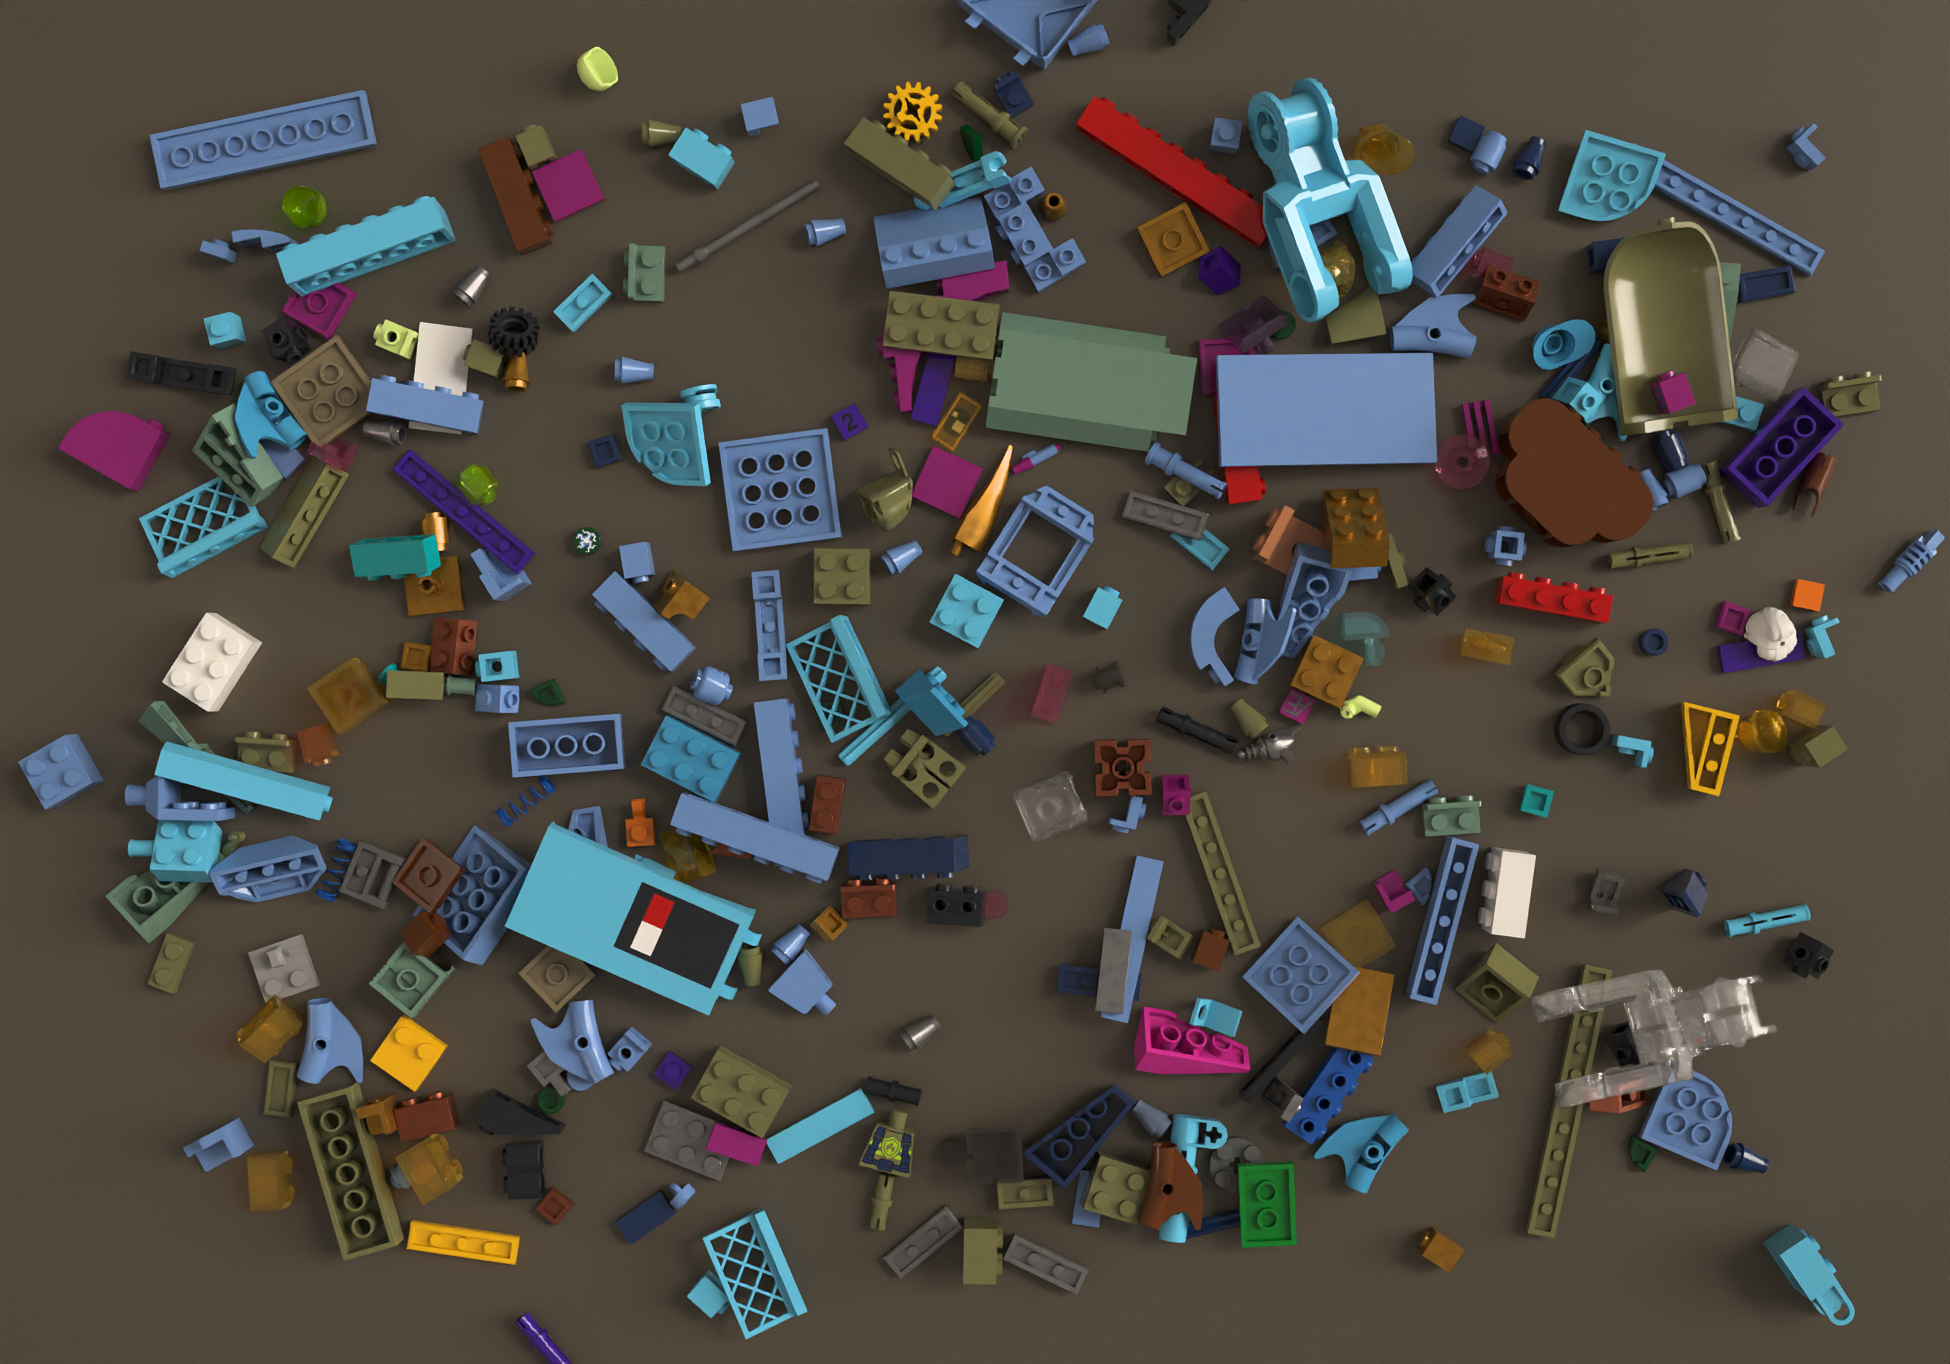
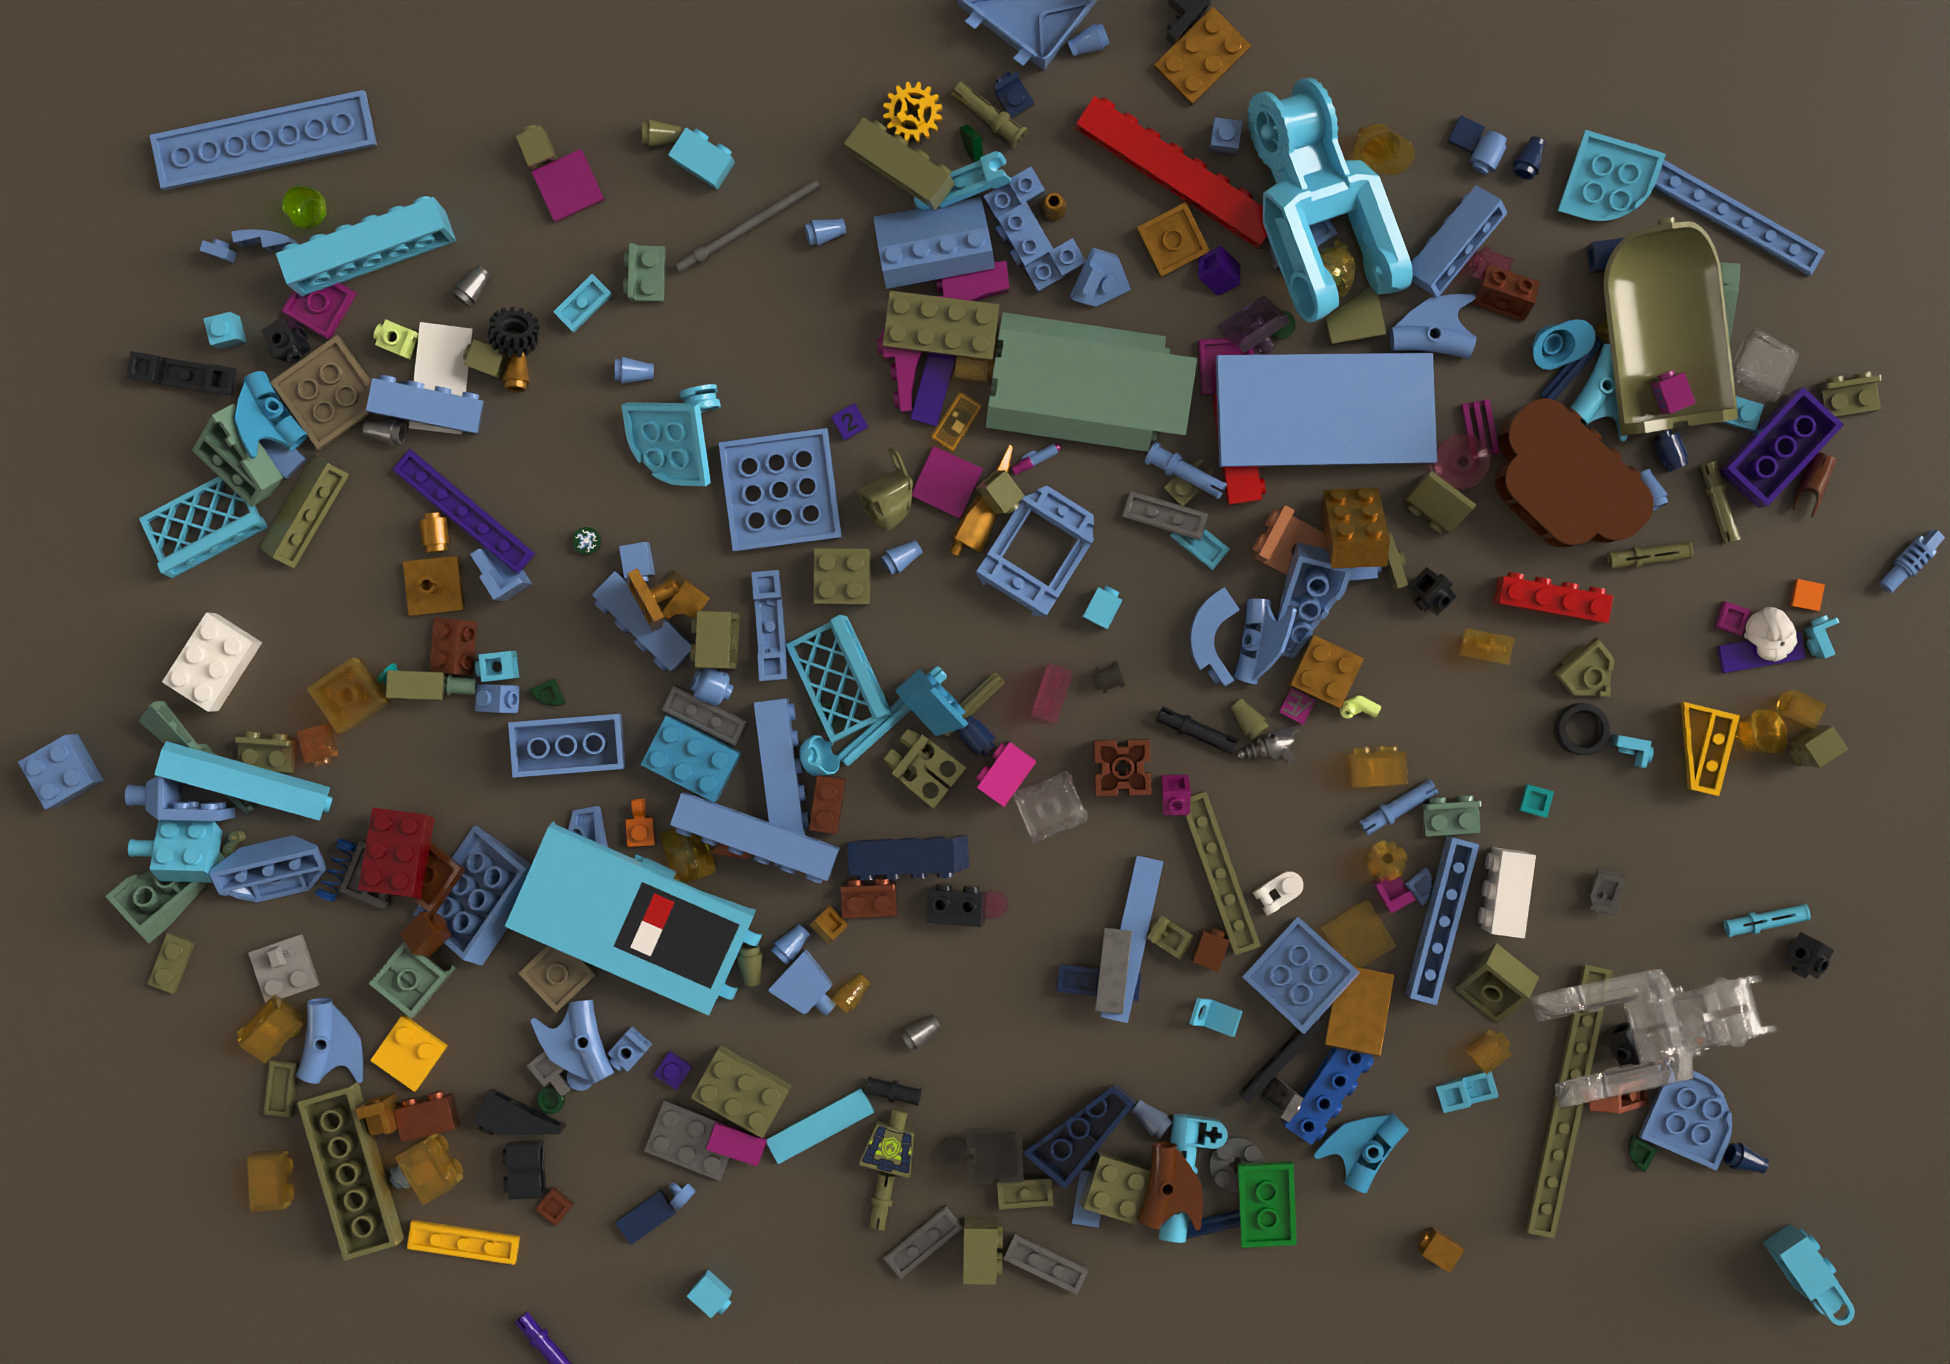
(117, 445): magenta brick -> none
(221, 1145): medium blue panel -> none
(337, 456): clear pink bracket -> none
(395, 556): teal brick -> none
(396, 853): none -> dark red brick
(416, 656): pearl gold tile -> none
(478, 485): clear neon green head -> none
(516, 196): reddish brown brick -> none
(546, 784): blue piece -> none
(597, 69): yellowish green hair -> none
(604, 451): dark blue tile -> none
(648, 598): none -> pearl gold tile
(715, 639): none -> olive brick
(759, 115): medium blue panel -> none
(778, 1270): medium azure fence -> none
(817, 757): none -> medium azure hair
(850, 994): none -> clear yellow cone
(966, 611): medium azure brick -> none
(1000, 492): none -> olive brick
(1006, 772): none -> dark pink brick
(1100, 279): none -> medium blue plate
(1135, 811): medium blue bracket -> none
(1176, 1047): dark pink wedge -> none
(1202, 56): none -> pearl gold plate
(1287, 884): none -> white plate
(1367, 627): clear light blue brick -> none
(1386, 871): none -> clear yellow brick
(1438, 503): none -> olive slope
(1515, 545): medium blue brick -> none
(1578, 396): medium azure bracket -> none
(1653, 642): dark blue tile -> none
(1684, 480): medium blue brick -> none
(1686, 892): dark blue slope -> none
(1766, 284): dark blue tile -> none
(1804, 152): medium blue bracket -> none

